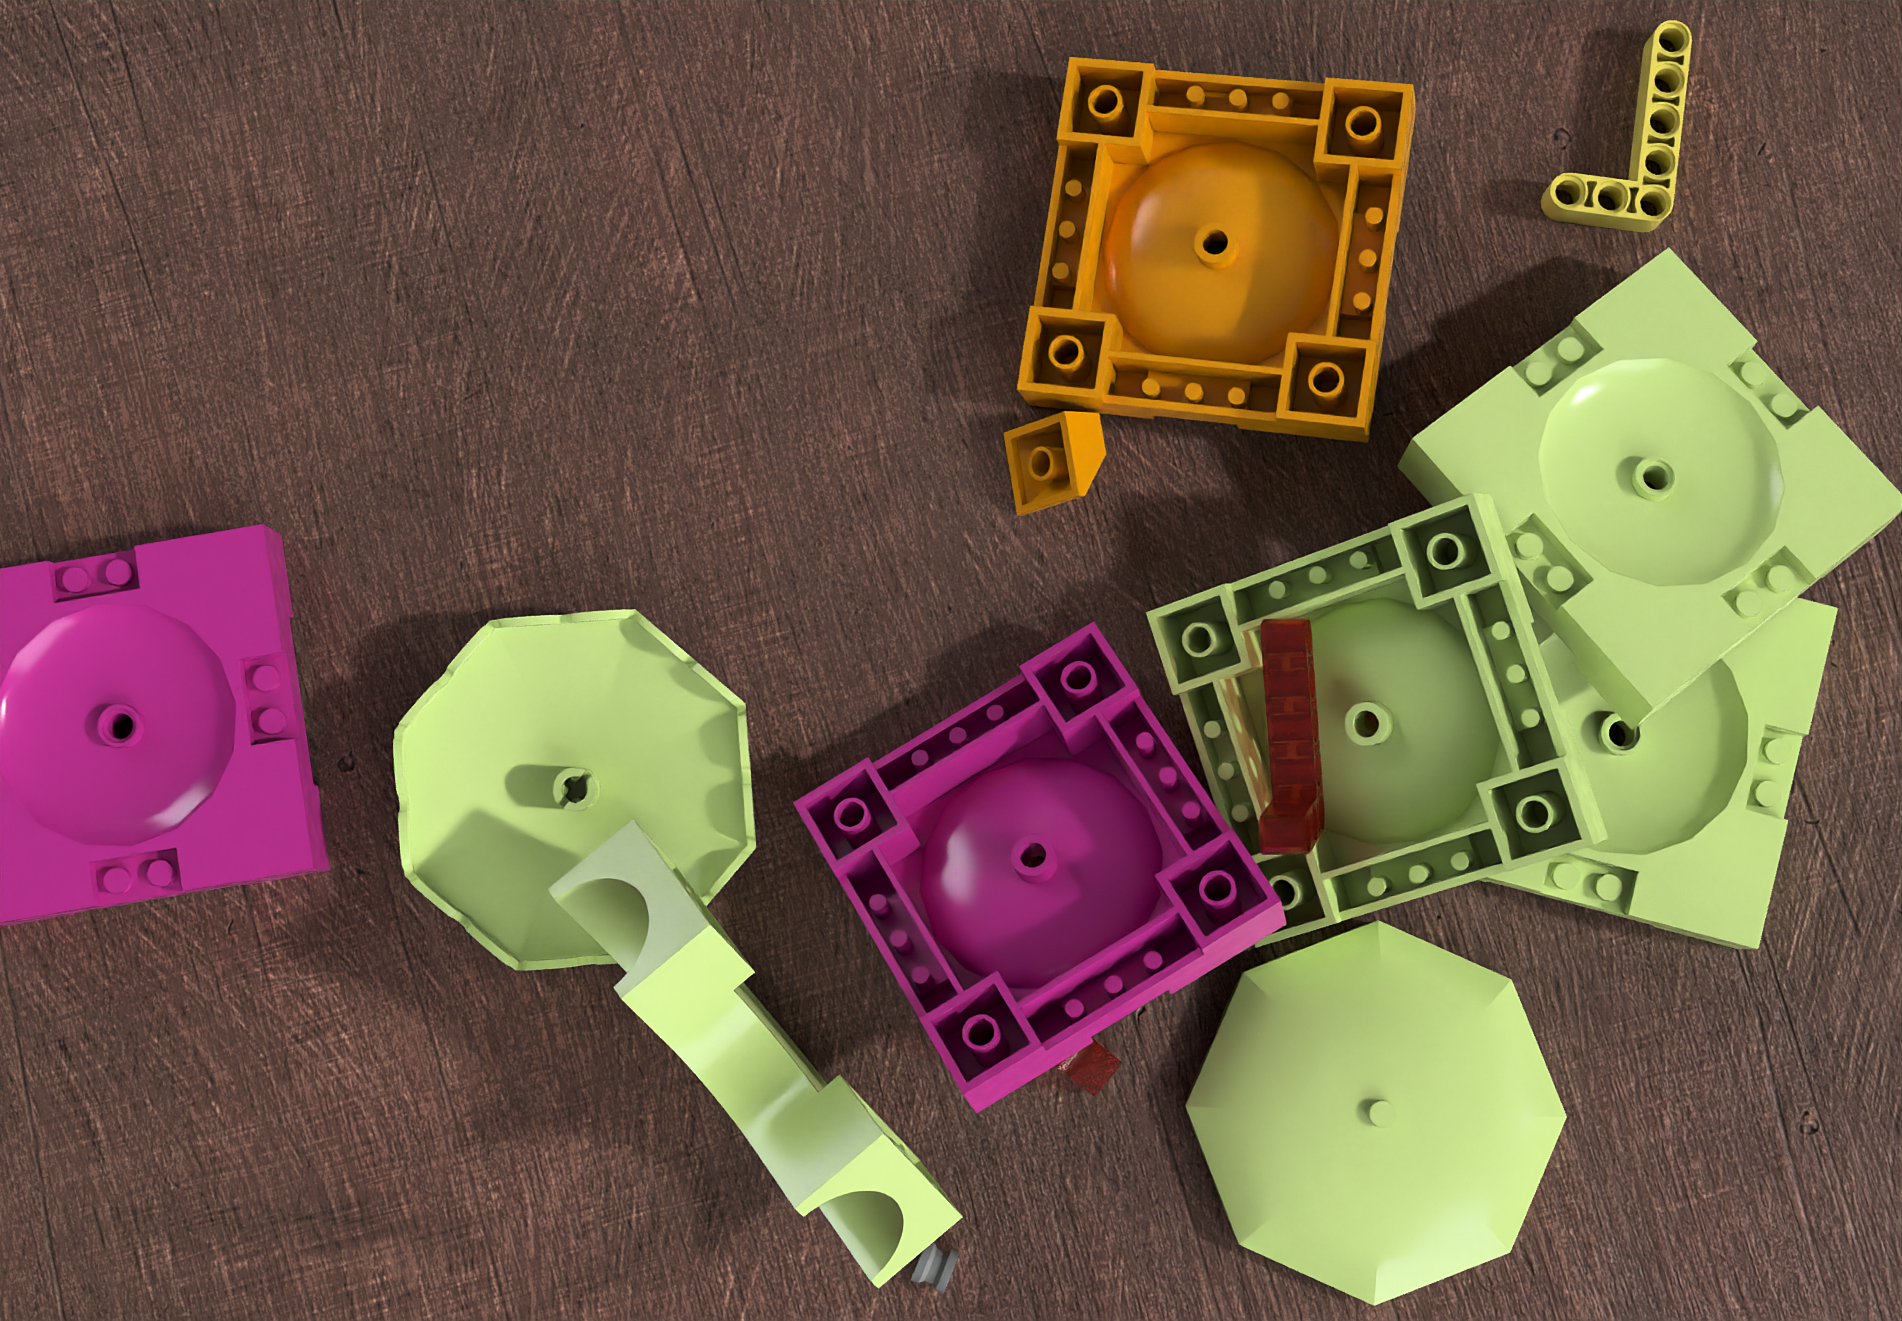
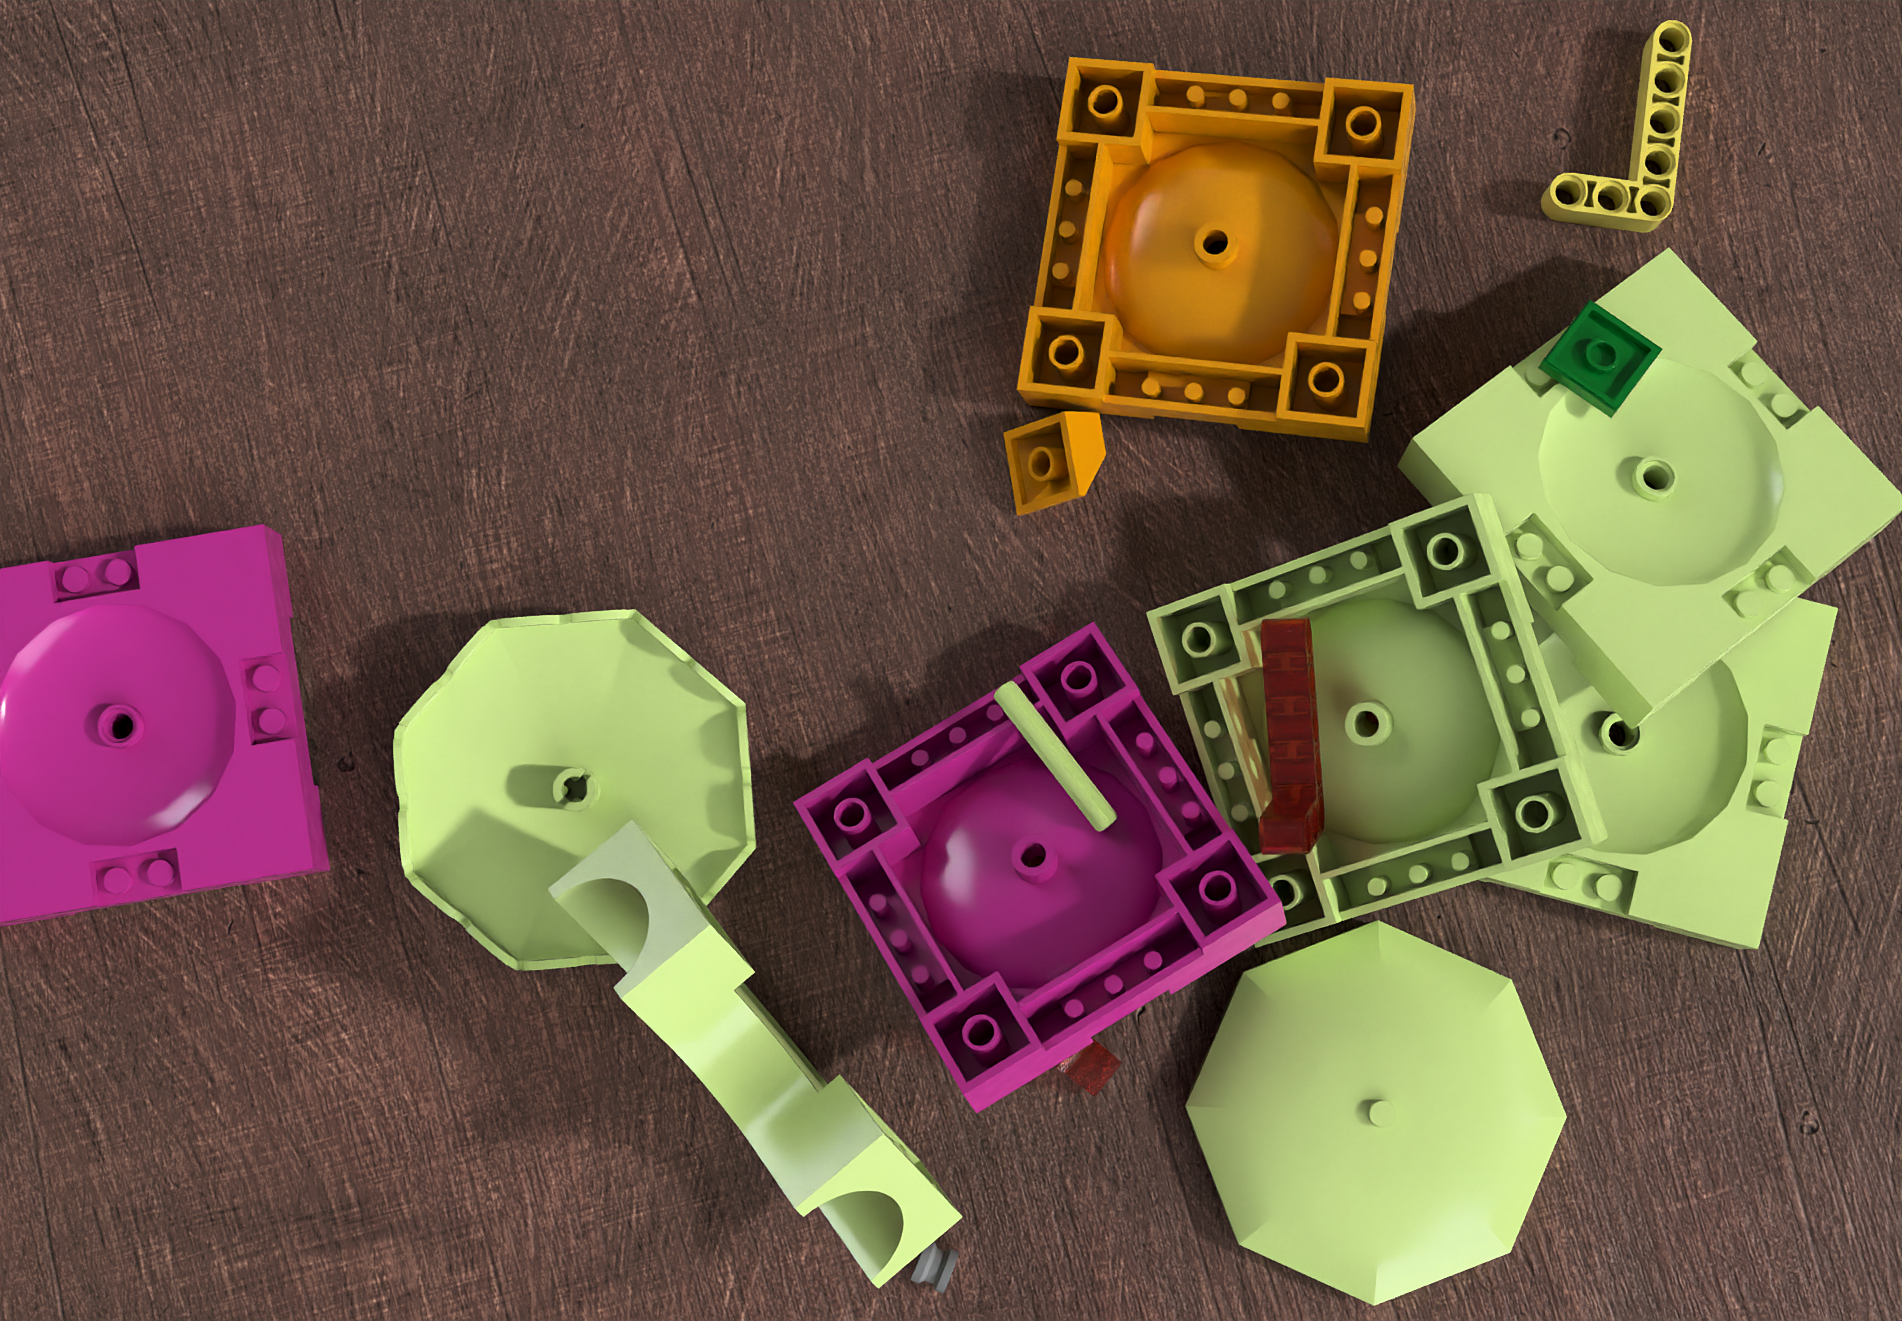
(1055, 756): none -> yellowish green axle
(1600, 358): none -> green tile

